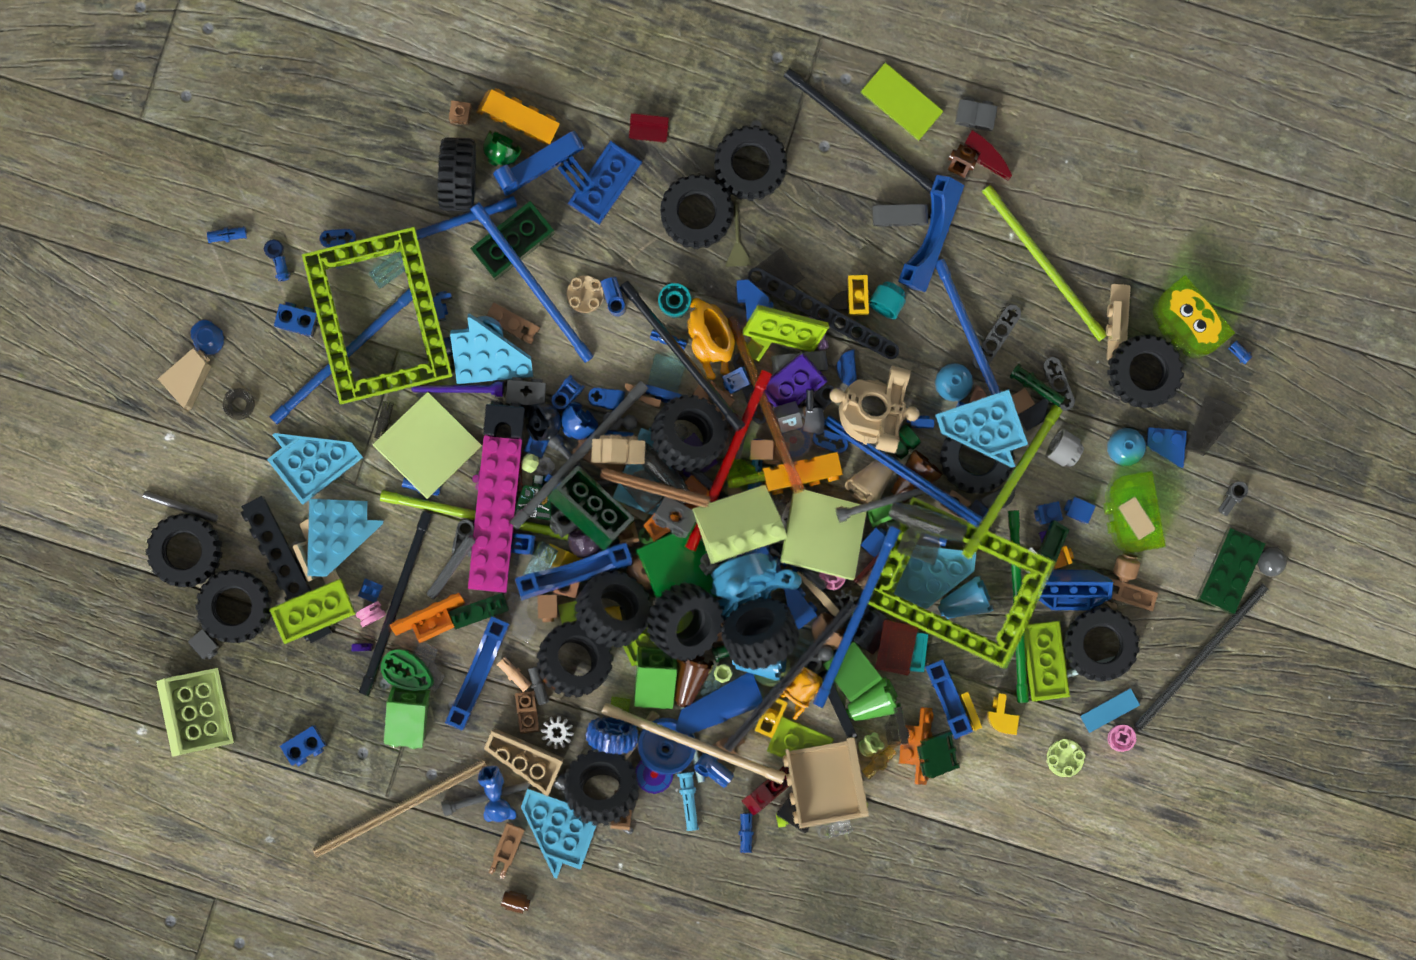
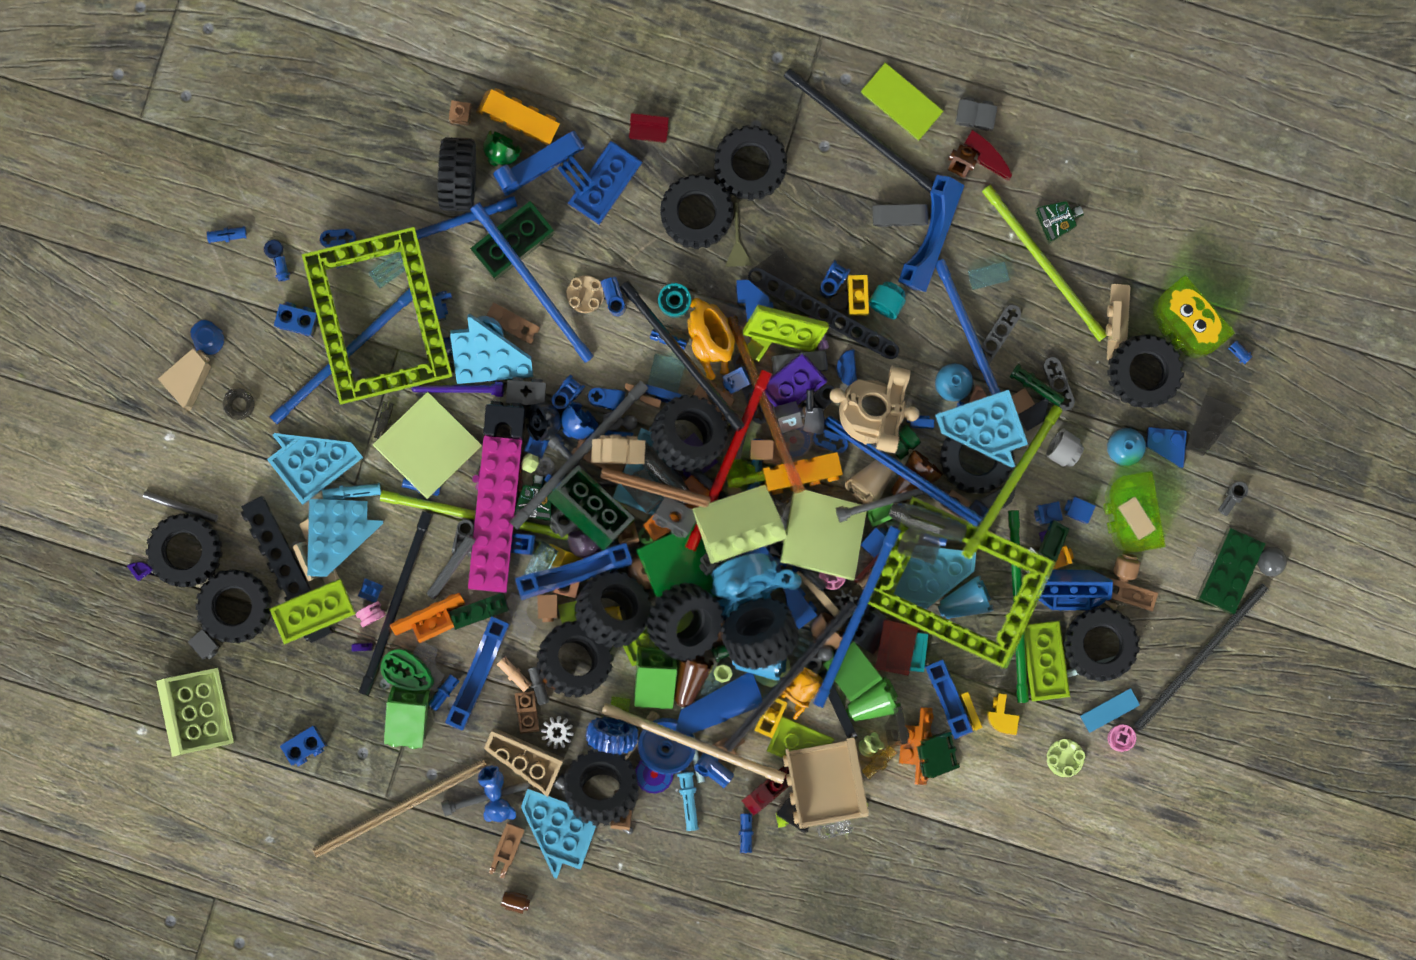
(140, 570): none -> dark purple tile
(351, 492): none -> medium azure pin
(443, 692): none -> blue axle
(835, 276): none -> blue piece
(988, 276): none -> clear light blue tile
(1058, 219): none -> torso

